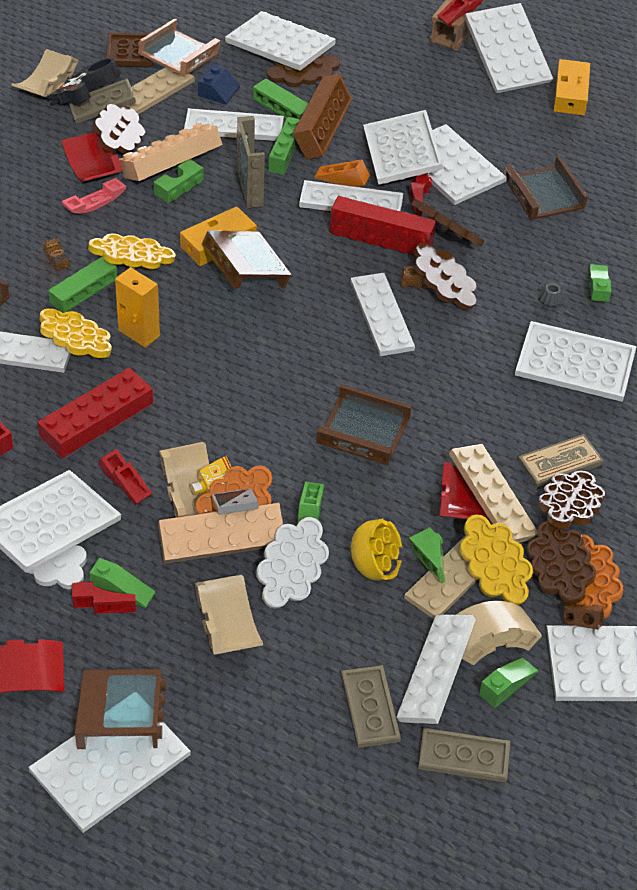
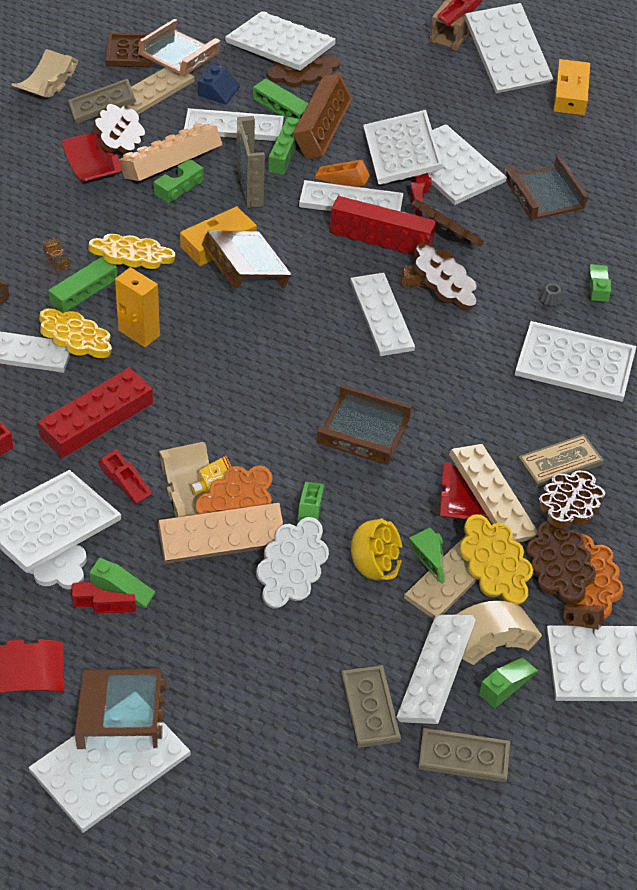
(89, 78): black animal -> none
(89, 203): coral slope -> none
(227, 614): tan panel -> none
(235, 501): light grey tile -> none

